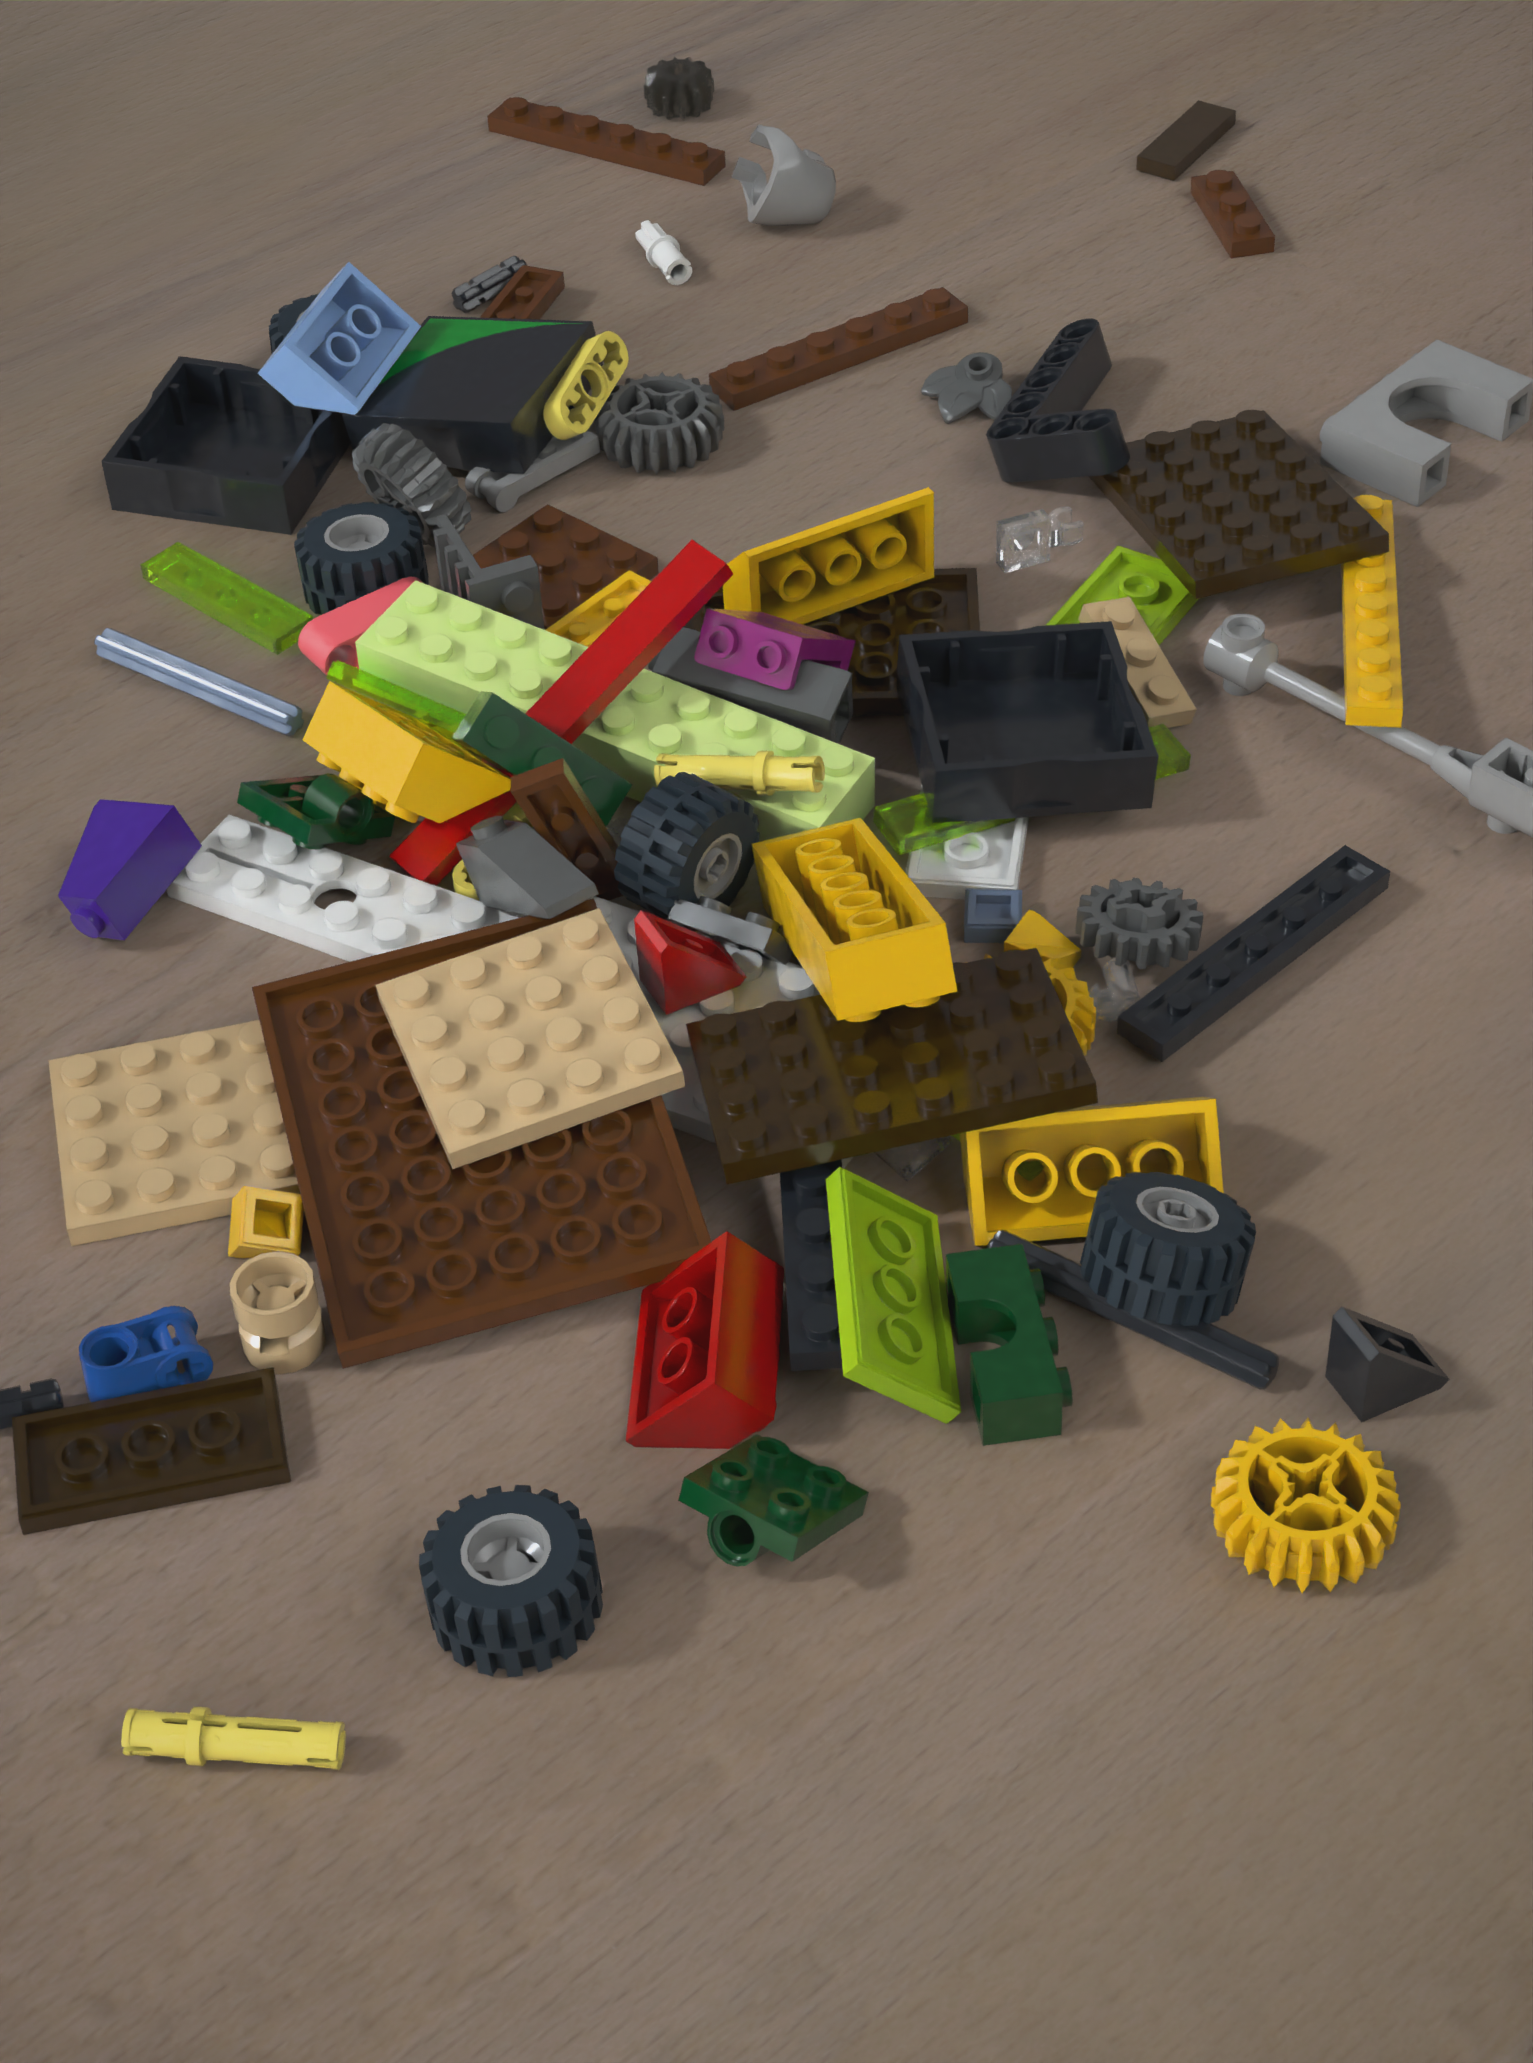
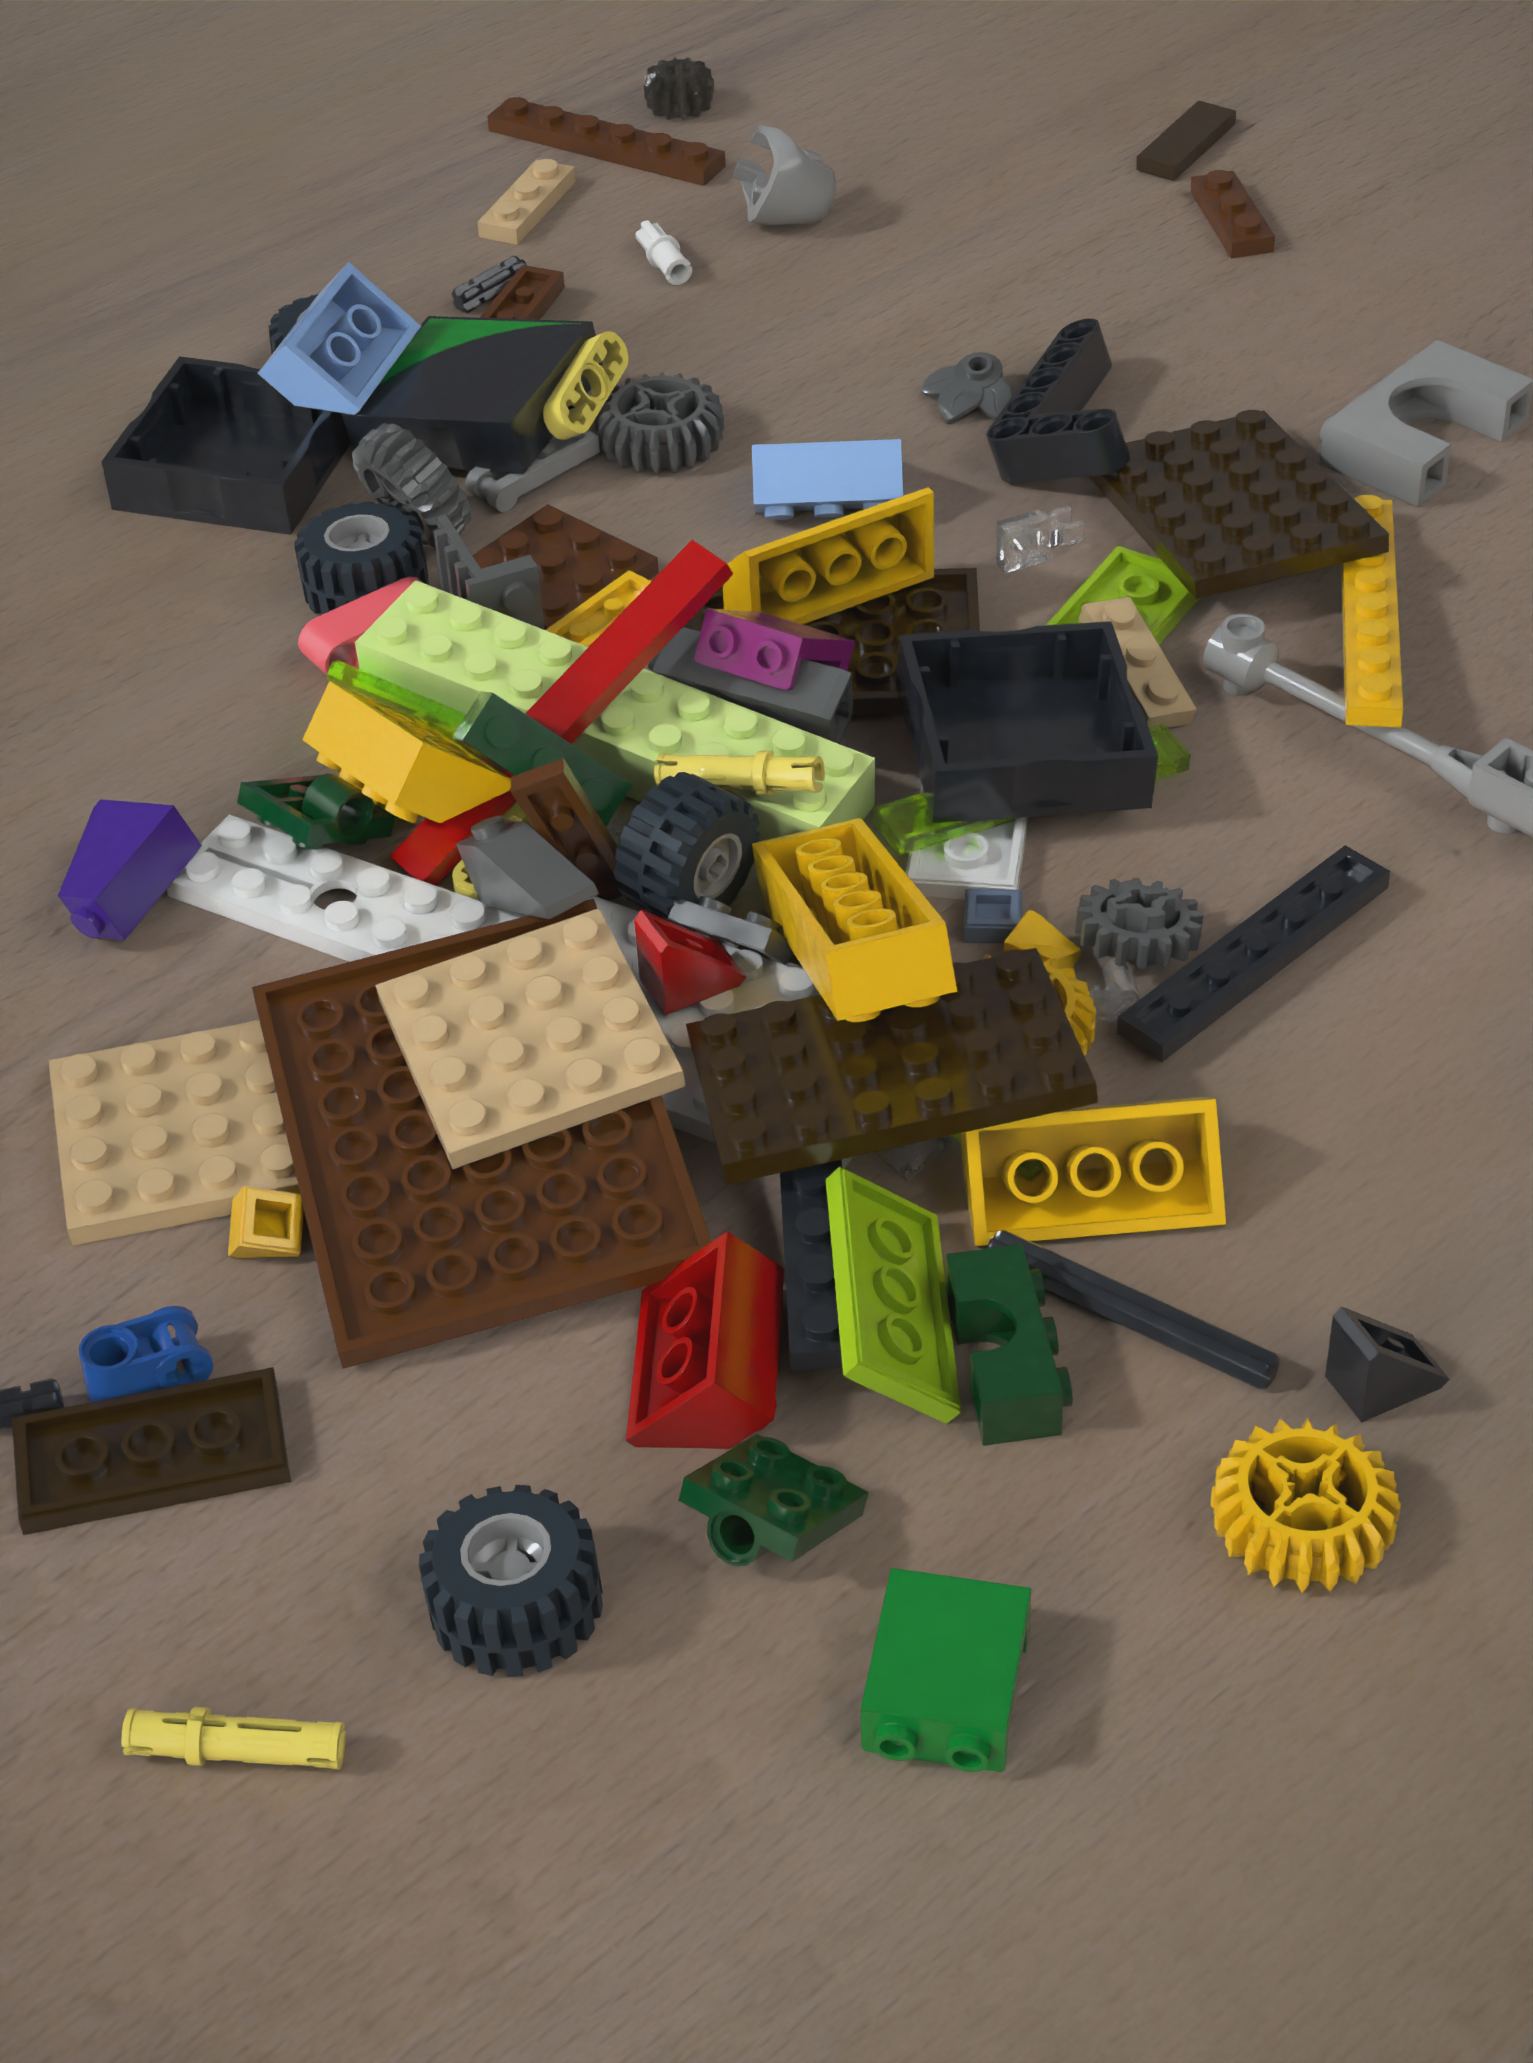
(199, 682): sand blue axle -> none
(226, 597): clear neon green tile -> none
(278, 1312): tan wheel -> none
(526, 201): none -> tan plate
(825, 477): none -> light blue slope
(838, 348): reddish brown plate -> none
(945, 1670): none -> green panel
(1167, 1248): black wheel -> none

